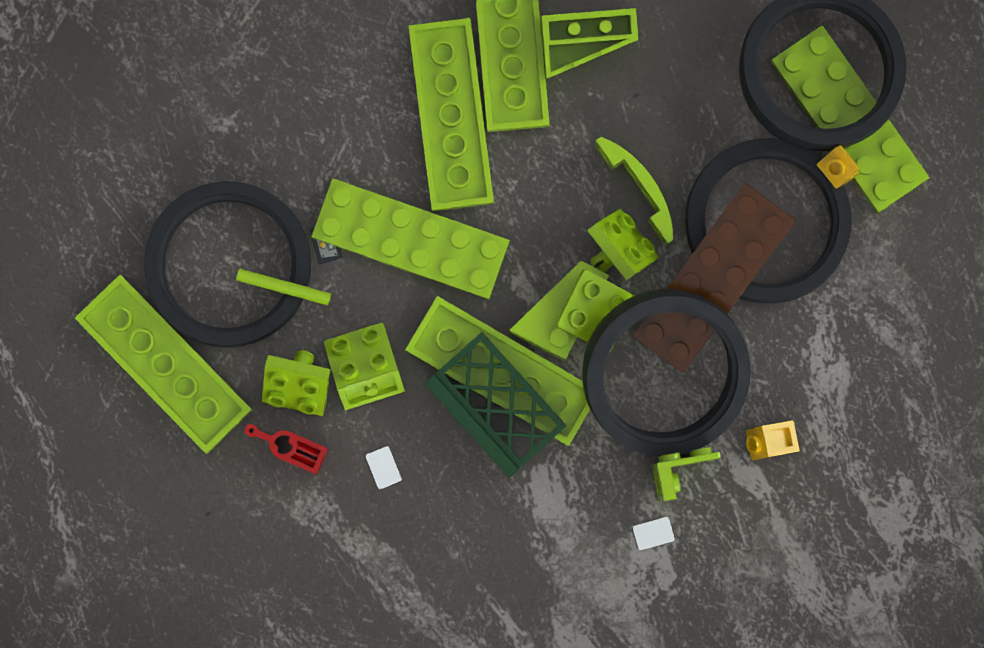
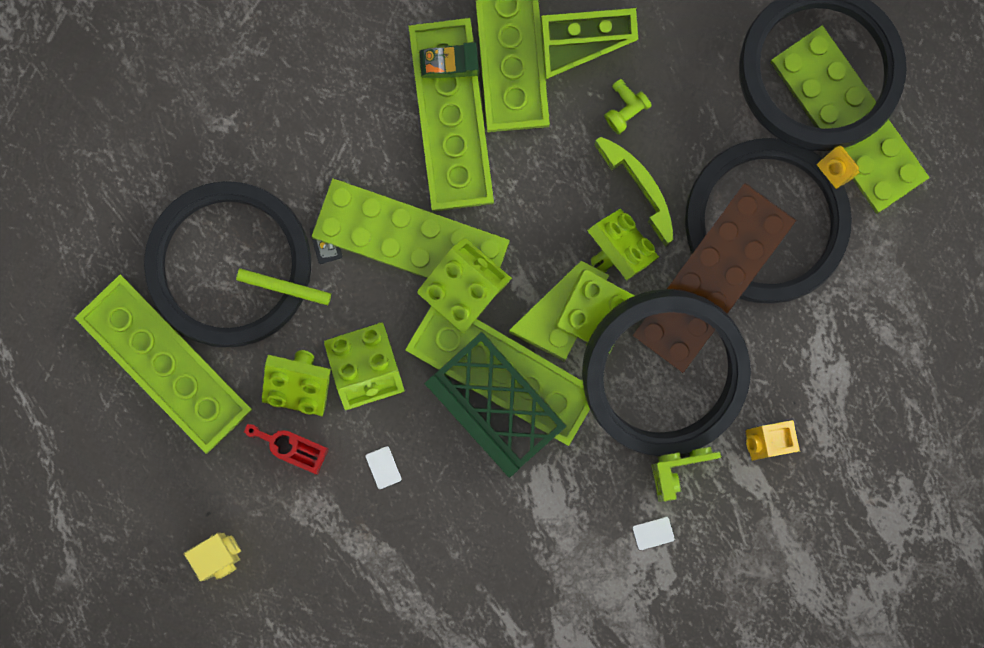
(214, 557): none -> light yellow brick
(449, 61): none -> dark green leg
(463, 284): none -> lime bracket
(635, 104): none -> lime piece

